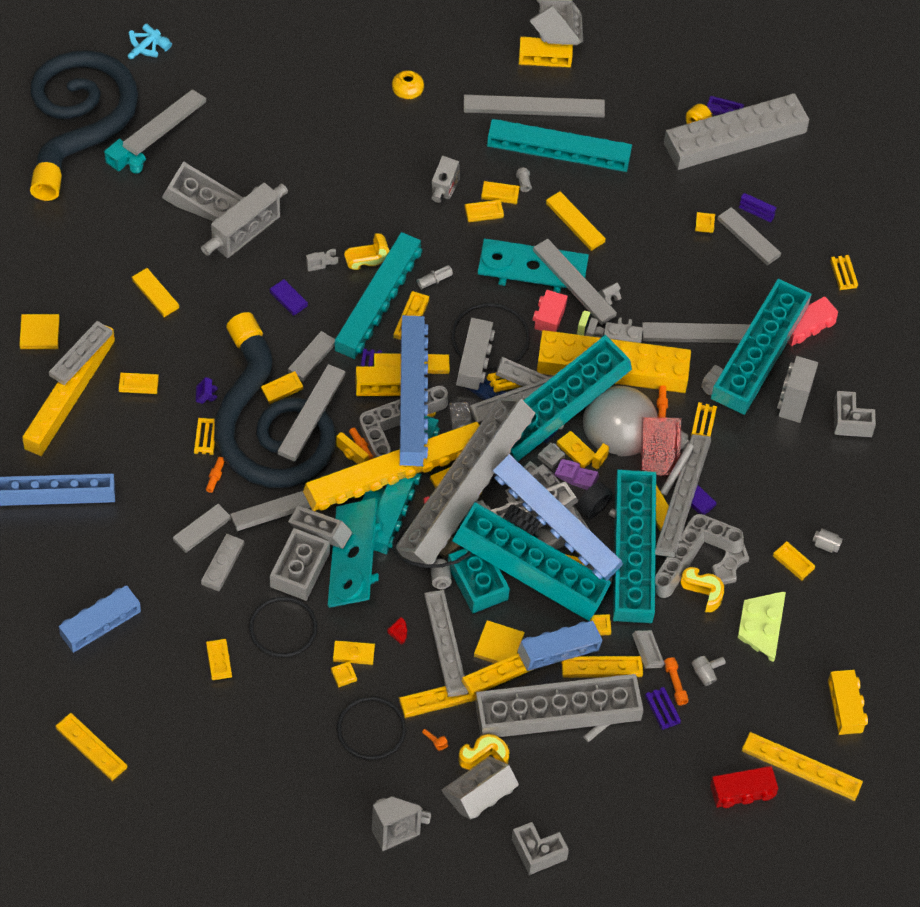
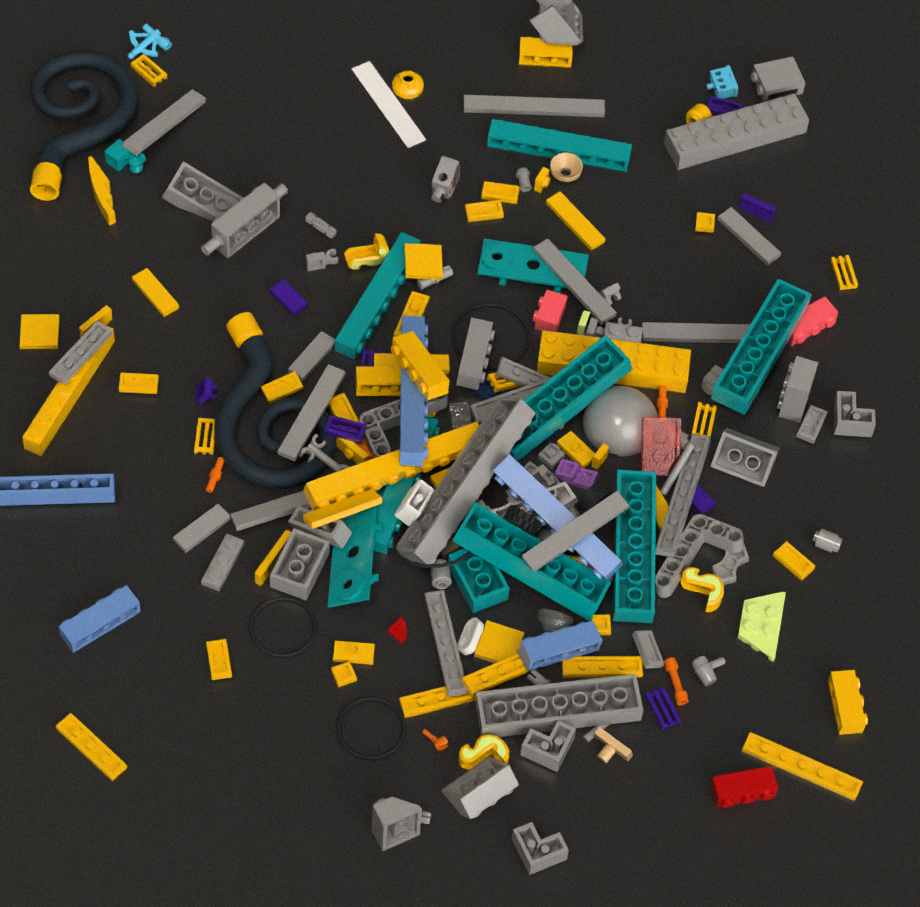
(101, 190): none -> yellow slope
(103, 316): none -> yellow tile
(146, 72): none -> yellow tile
(269, 562): none -> yellow tile
(314, 449): none -> light grey bar
(321, 225): none -> light grey axle
(341, 408): none -> yellow tile
(342, 508): none -> yellow tile
(343, 431): none -> dark purple tile
(388, 104): none -> white sticker
(414, 502): none -> white brick
(420, 365): none -> yellow brick
(423, 261): none -> yellow tile
(470, 636): none -> white plate
(539, 680): none -> light grey pin
(542, 180): none -> yellow plate
(549, 749): none -> light grey brick
(554, 620): none -> clear piece
(568, 162): none -> tan piece
(575, 531): none -> light grey tile
(611, 746): none -> tan tile
(723, 83): none -> medium azure piece
(745, 457): none -> light grey slope
(777, 77): none -> light grey panel
(812, 424): none -> light grey plate

